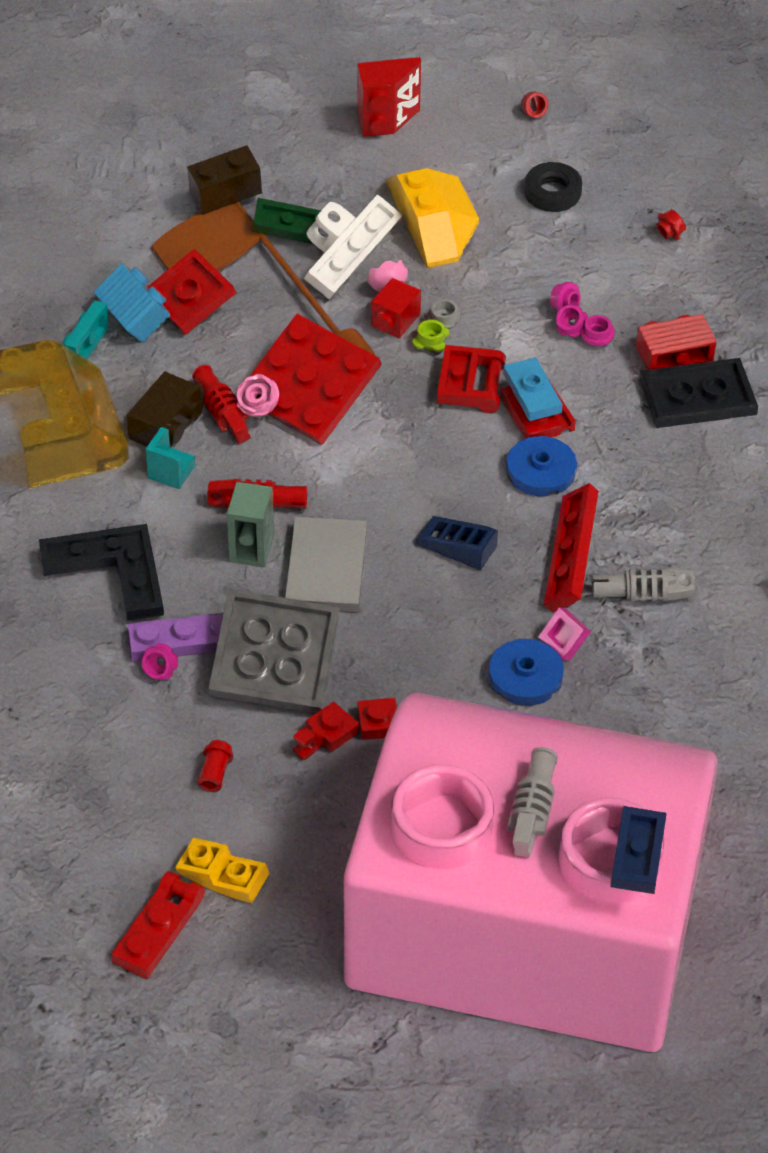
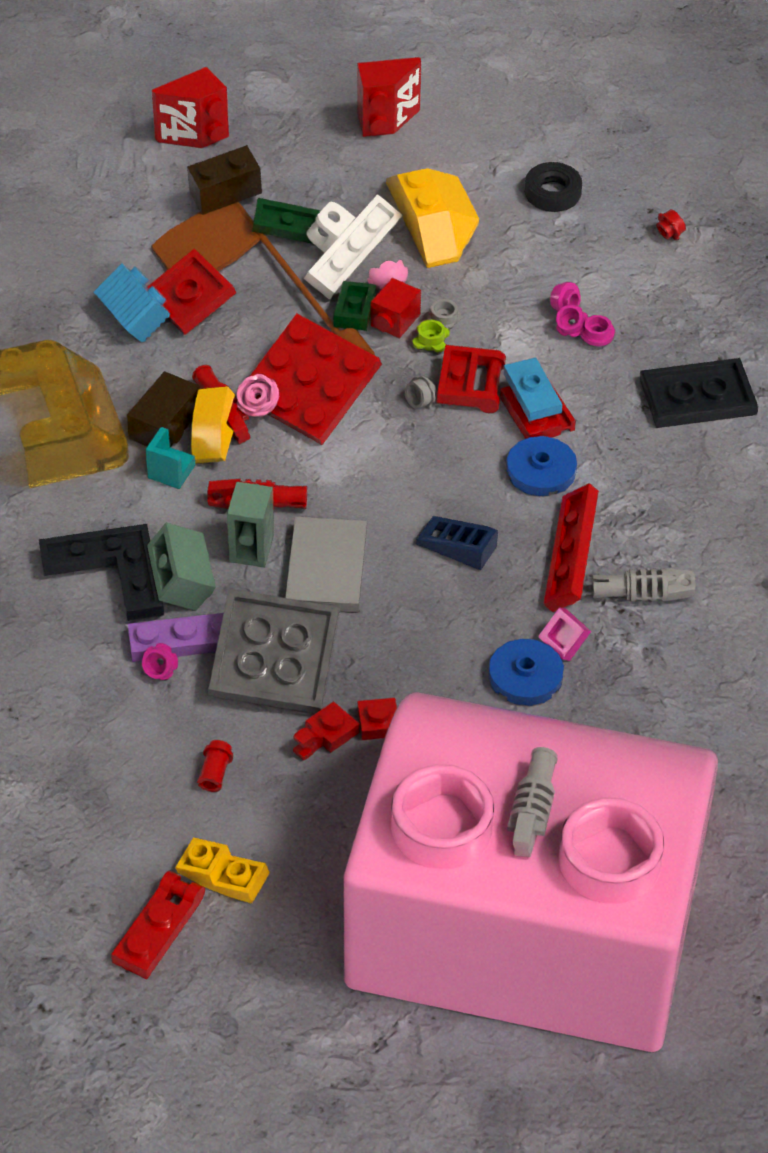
(89, 330): teal plate -> none
(181, 566): none -> sand green brick
(191, 110): none -> red slope
(209, 425): none -> yellow slope
(354, 305): none -> dark green plate
(420, 392): none -> light grey plate
(538, 101): red hinge -> none
(638, 850): dark blue plate -> none
(676, 342): brick -> none

